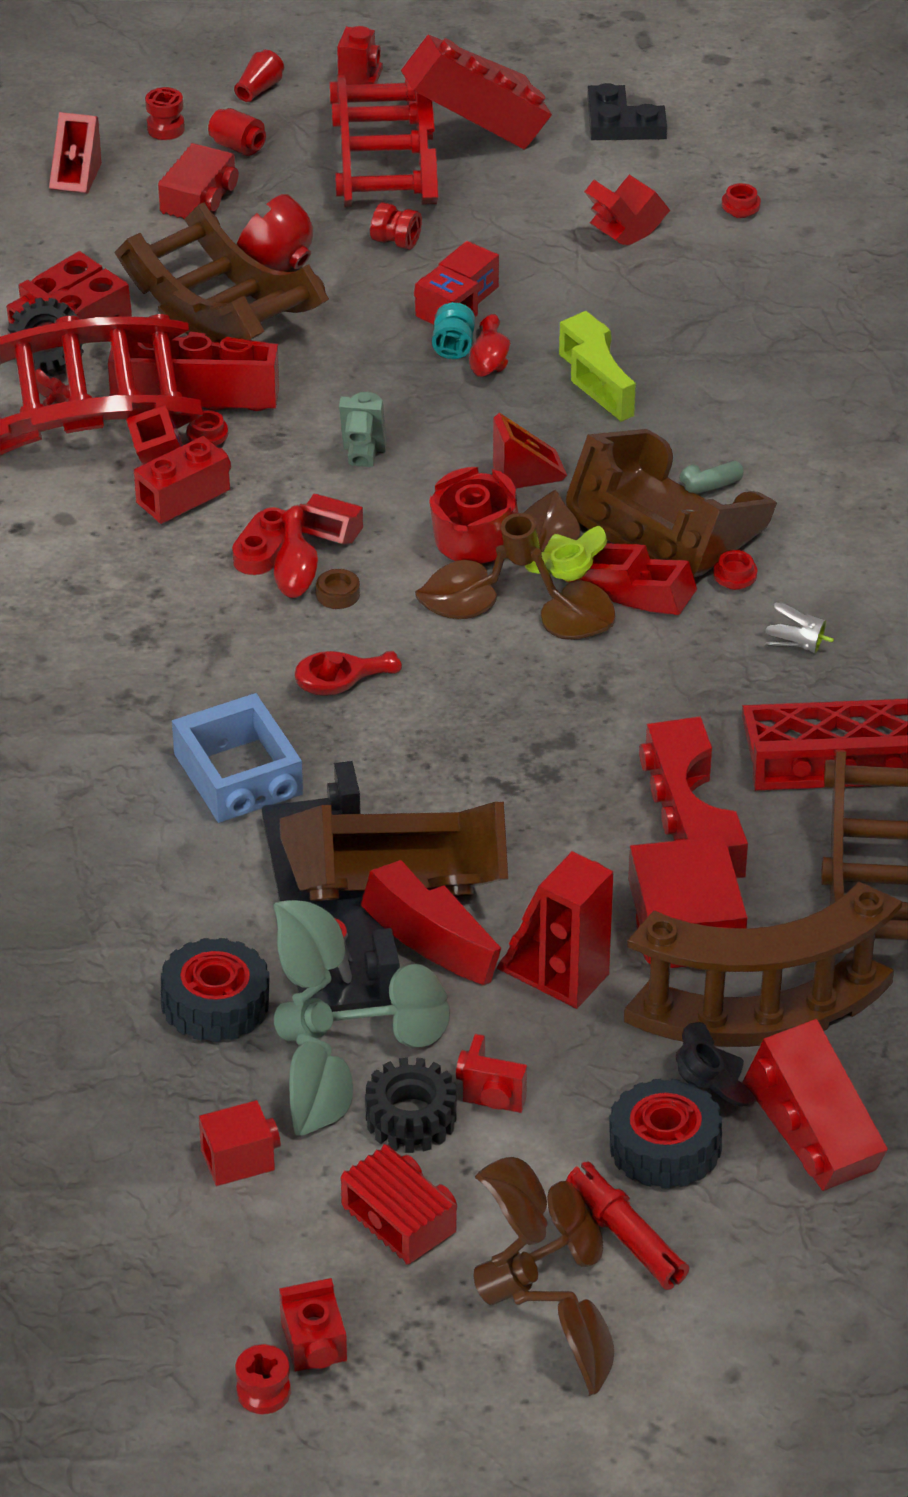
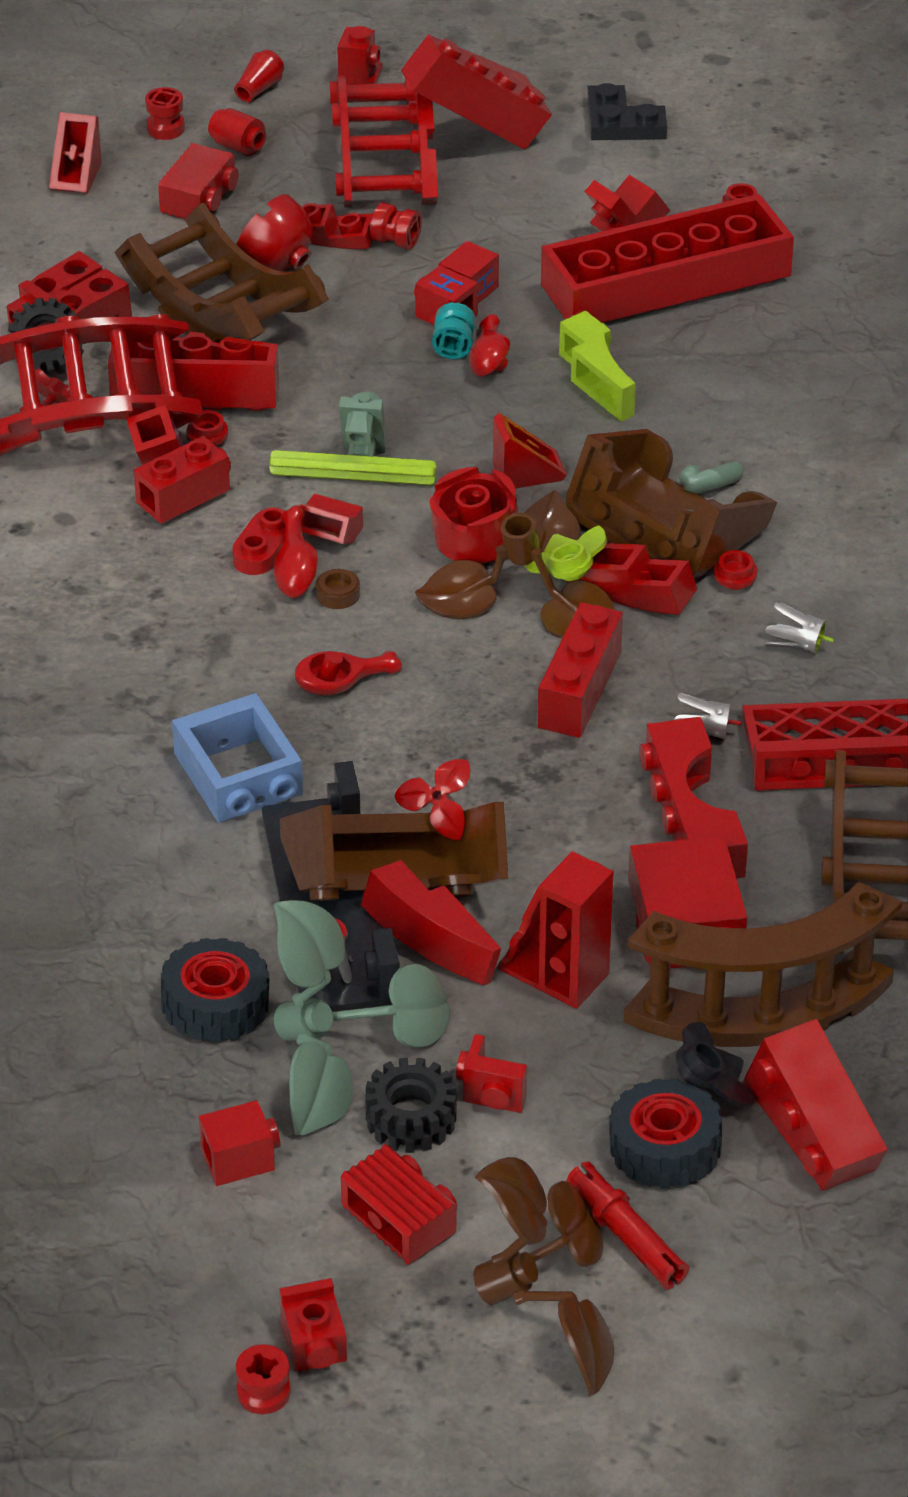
(341, 232): none -> red slope
(353, 467): none -> lime axle
(446, 813): none -> red plant
(580, 670): none -> red brick
(668, 260): none -> red brick
(714, 723): none -> flat silver piece

